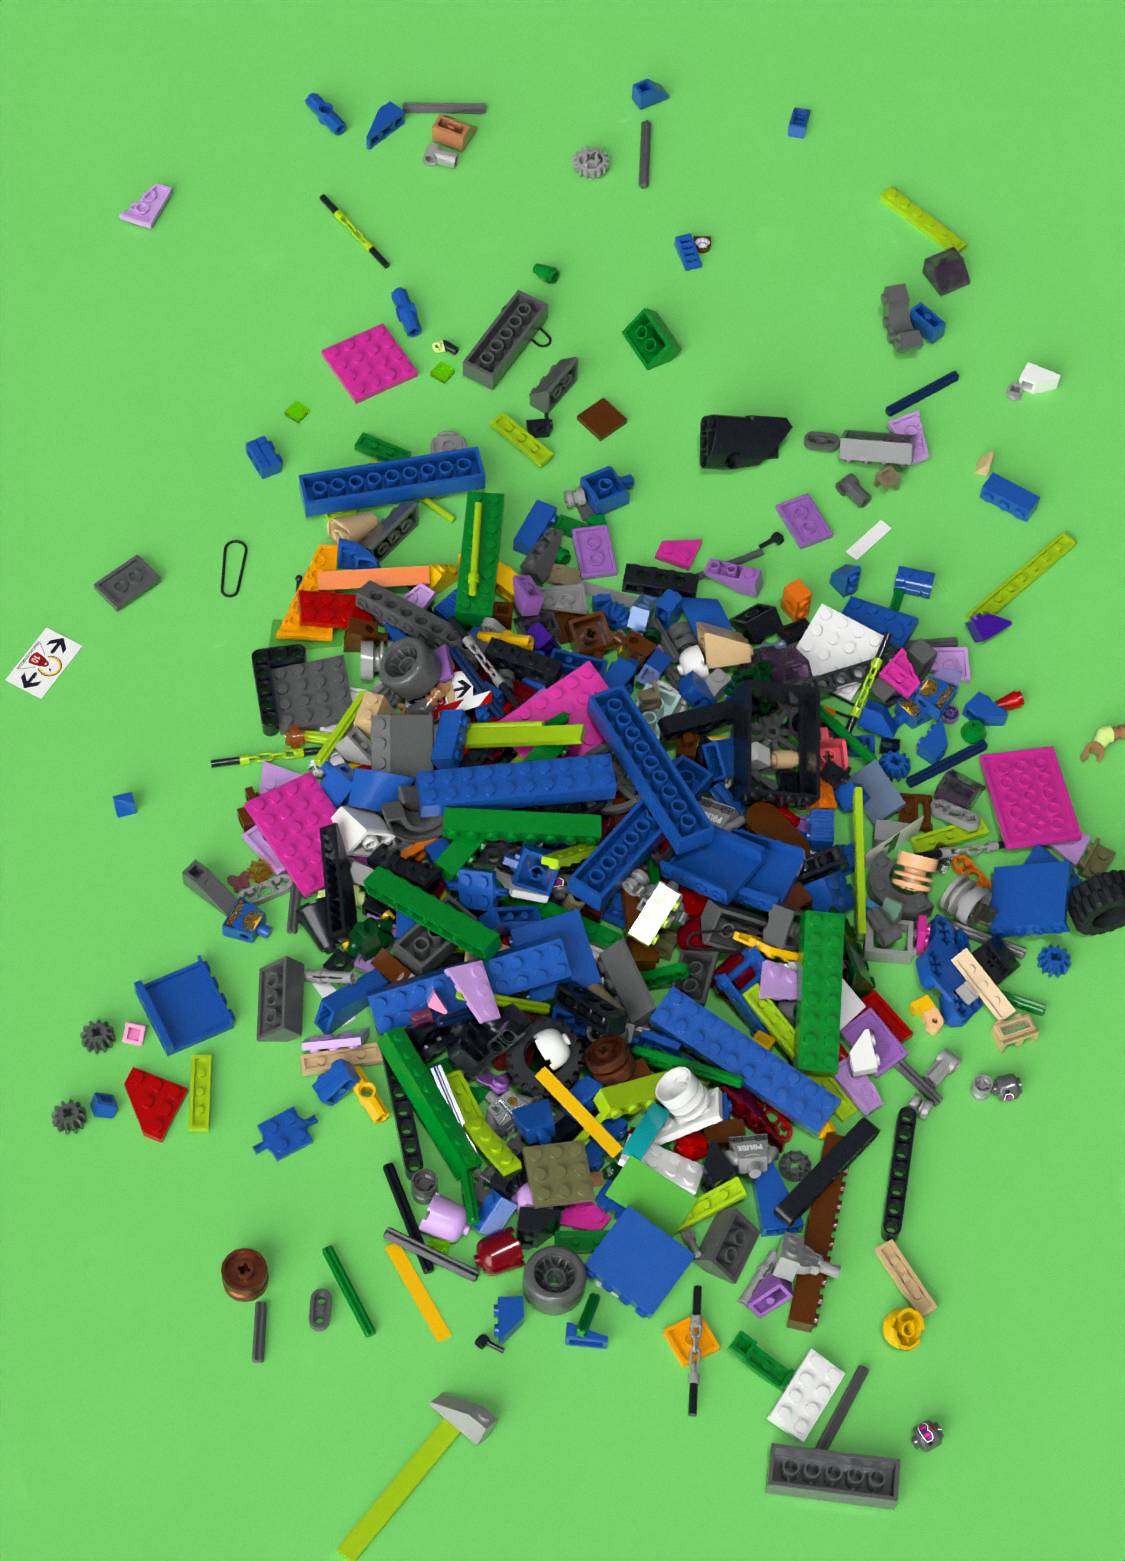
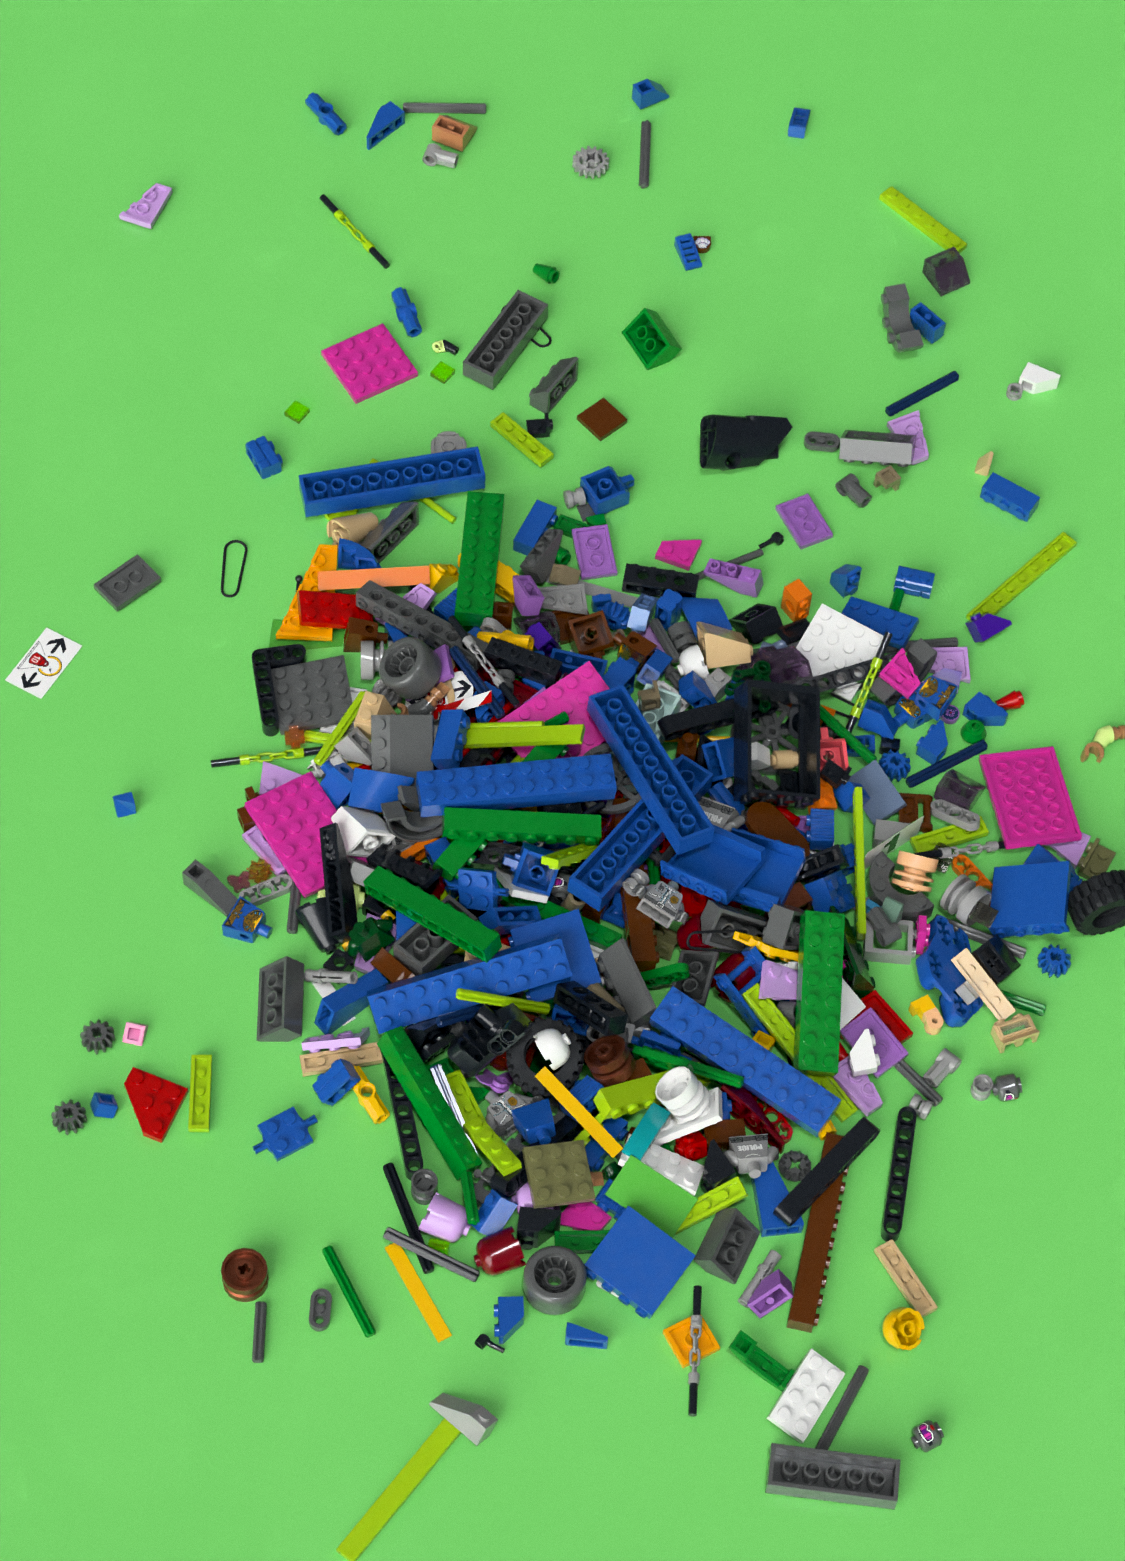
(185, 1007): blue panel -> none
(380, 449): green plate -> none
(421, 1016): clear pink bush -> none
(436, 1003): bright pink slope -> none
(473, 576): lime bar -> none
(475, 987): lavender wing -> none
(587, 1315): green axle -> none
(652, 635): dark green plate -> none
(654, 915): brick -> none
(689, 1238): light grey piece -> none
(798, 1258): light grey brick -> none
(868, 539): white sticker -> none

